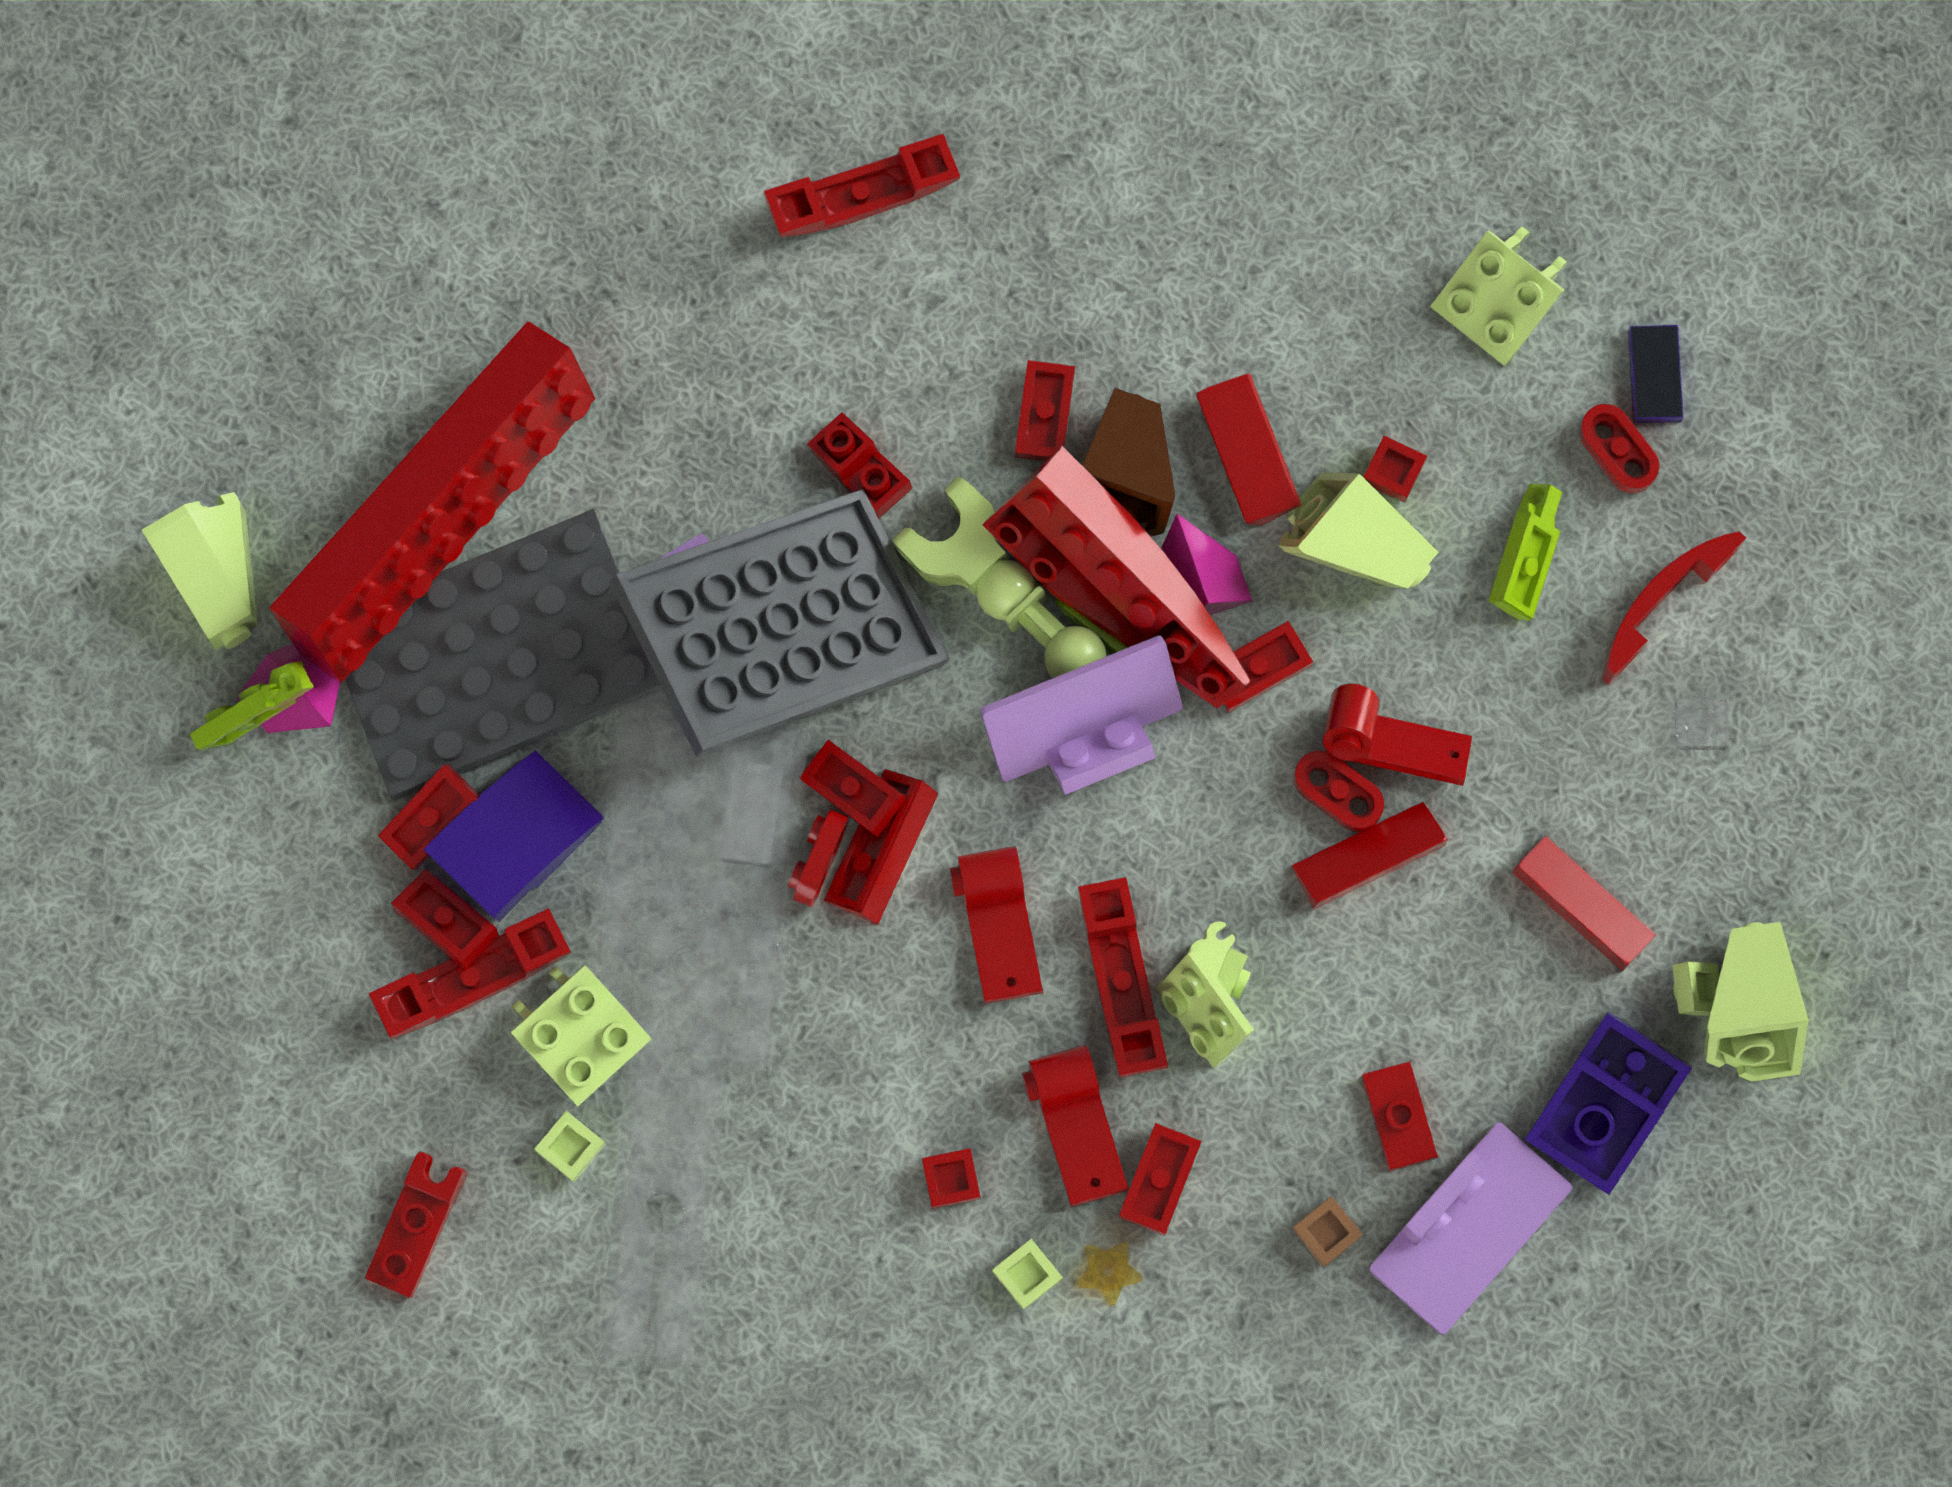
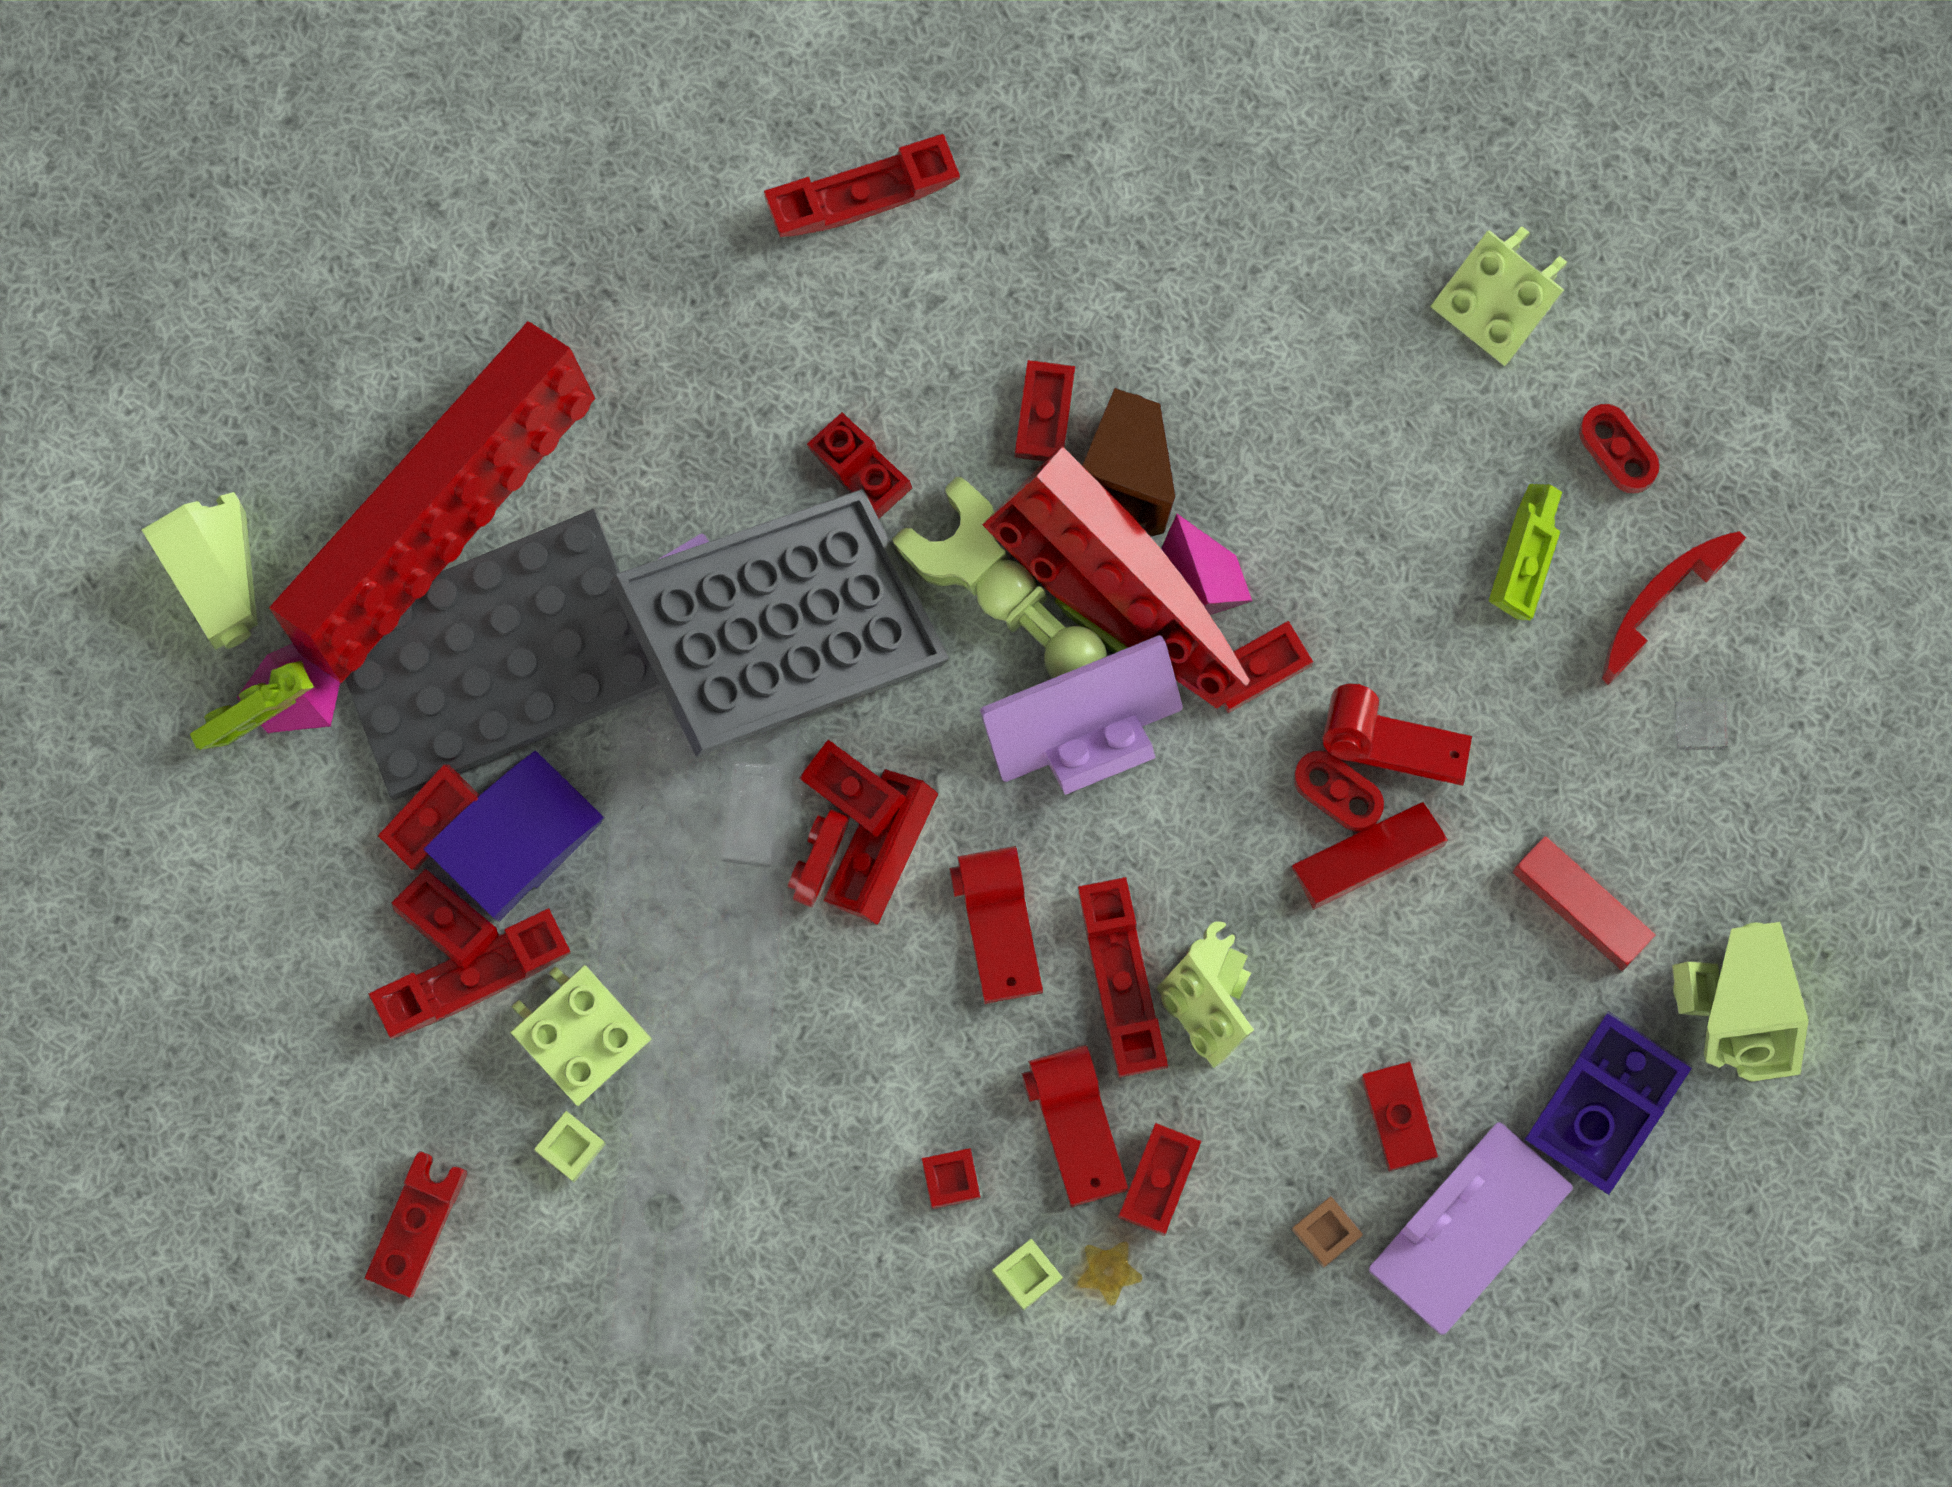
(1248, 450): red slope -> none
(1357, 532): yellowish green slope -> none
(1394, 468): red plate -> none
(1655, 374): black tile -> none

